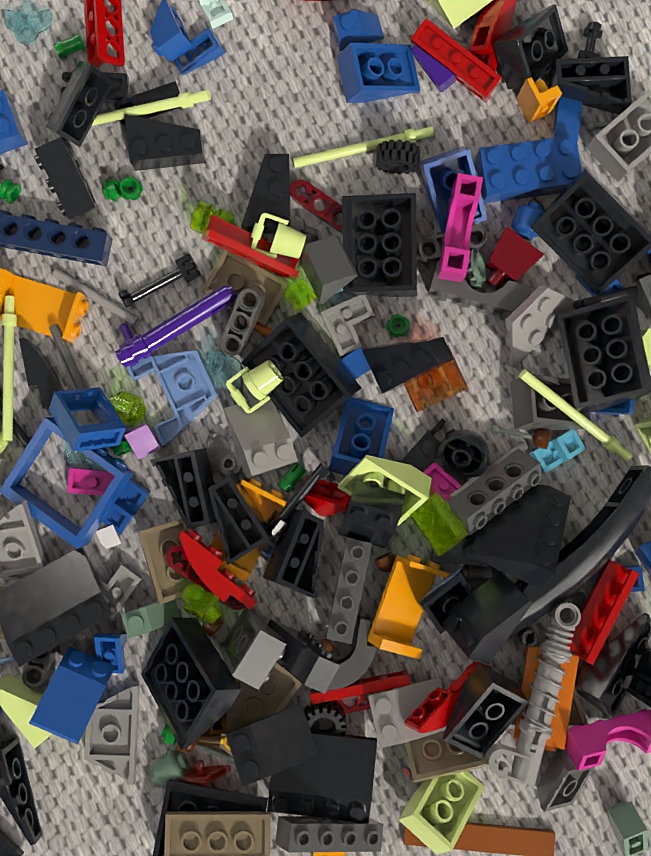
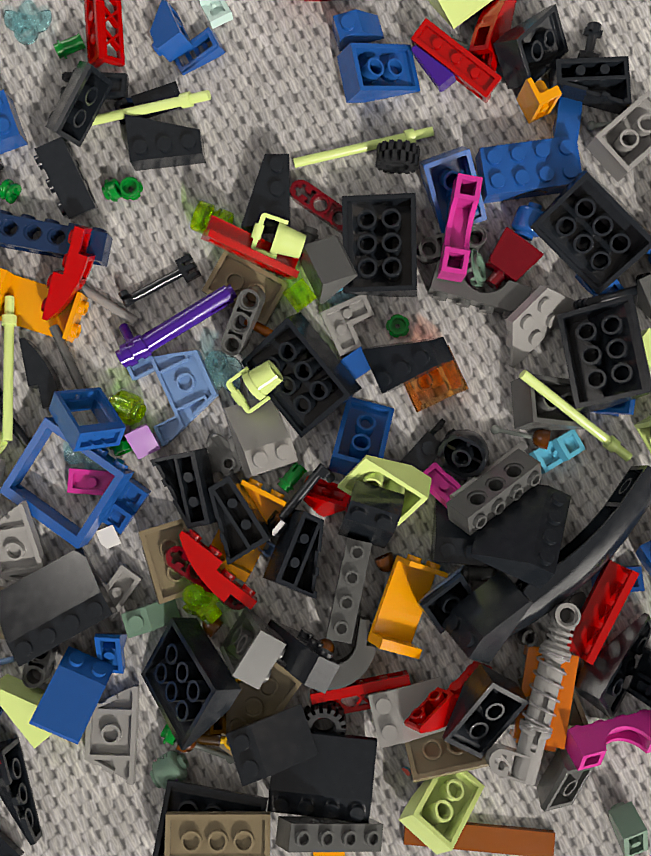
(65, 284): none -> red slope
(204, 774): clear red piece -> none
(439, 524): clear neon green bracket -> none

